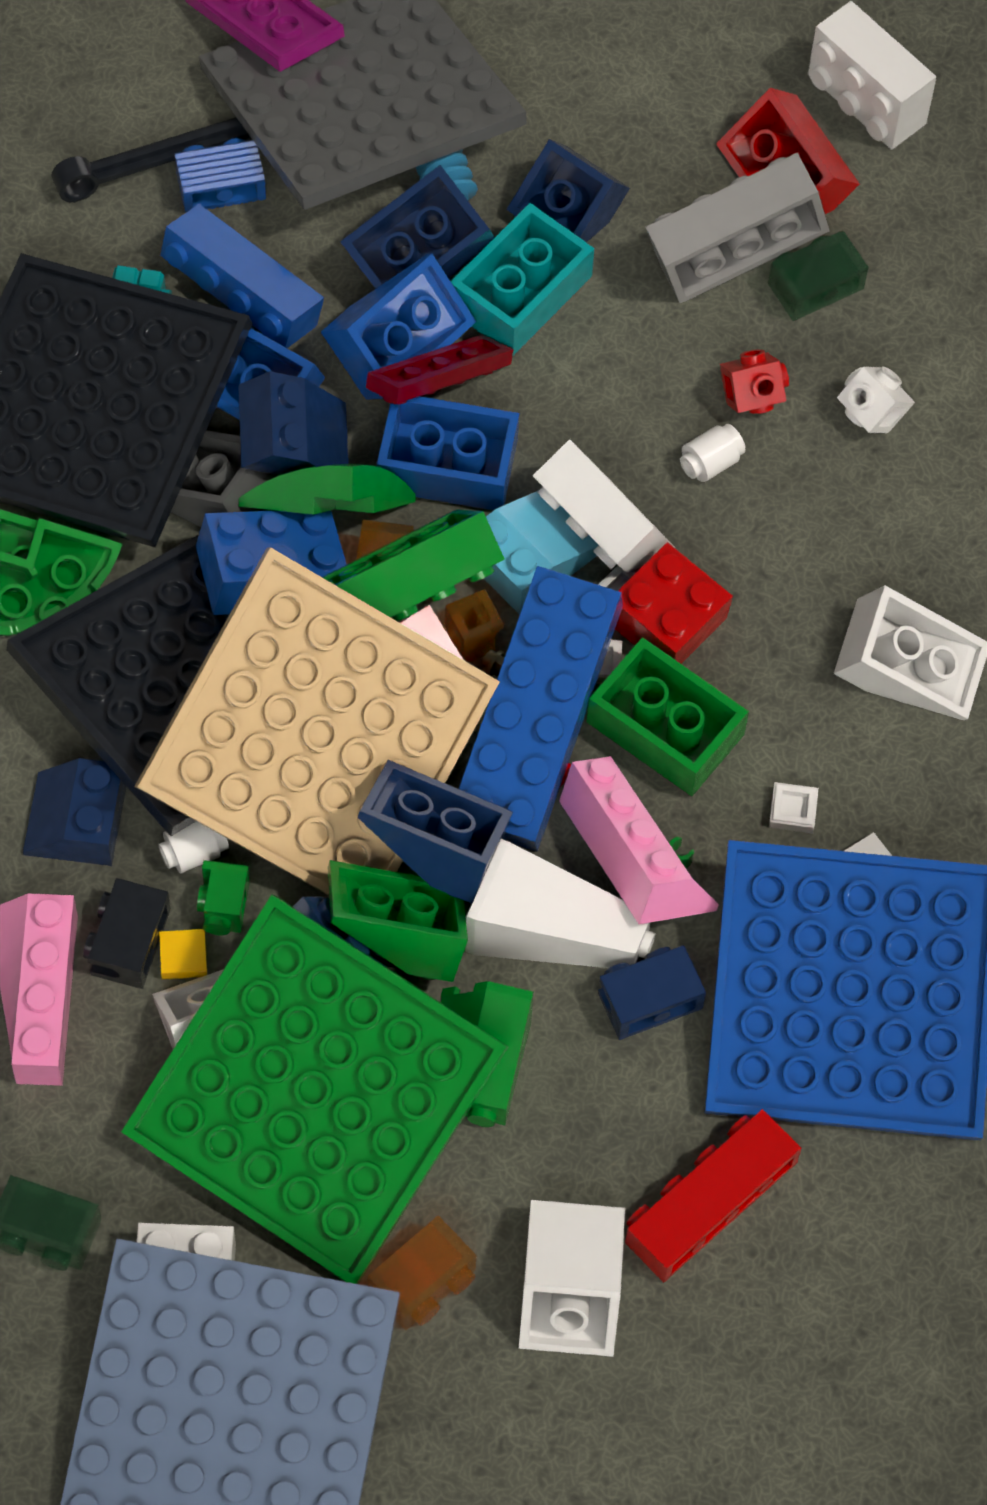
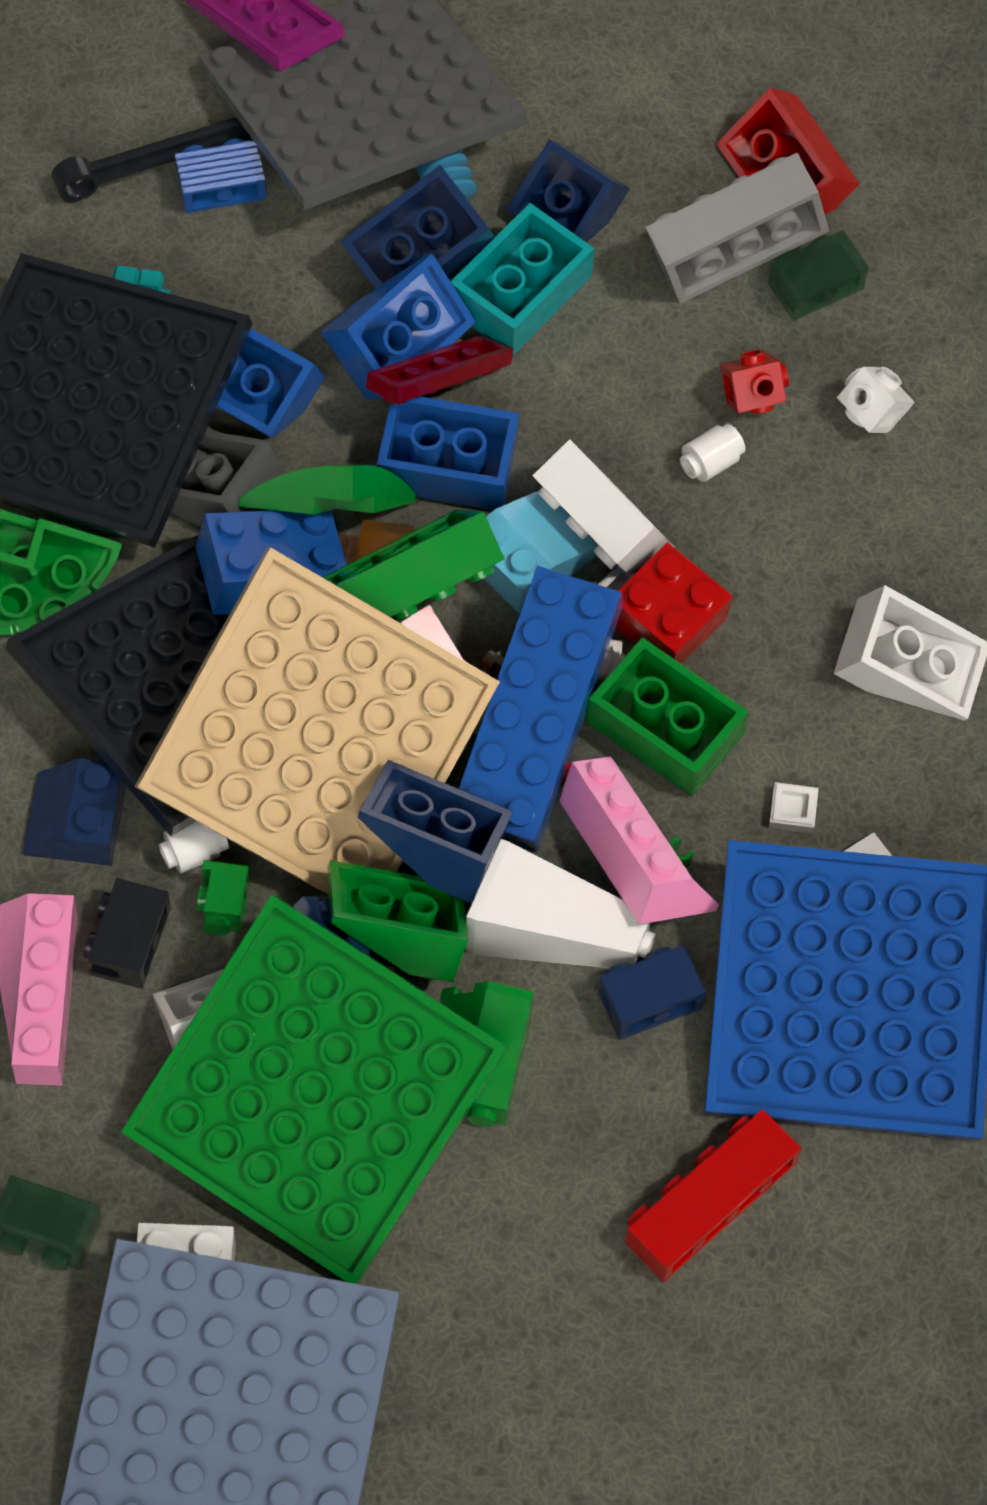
(183, 954): yellow tile -> none
(241, 276): blue brick -> none
(290, 425): dark blue slope -> none
(426, 1272): clear orange brick -> none
(473, 625): clear orange brick -> none
(572, 1278): white slope -> none
(871, 75): white brick -> none

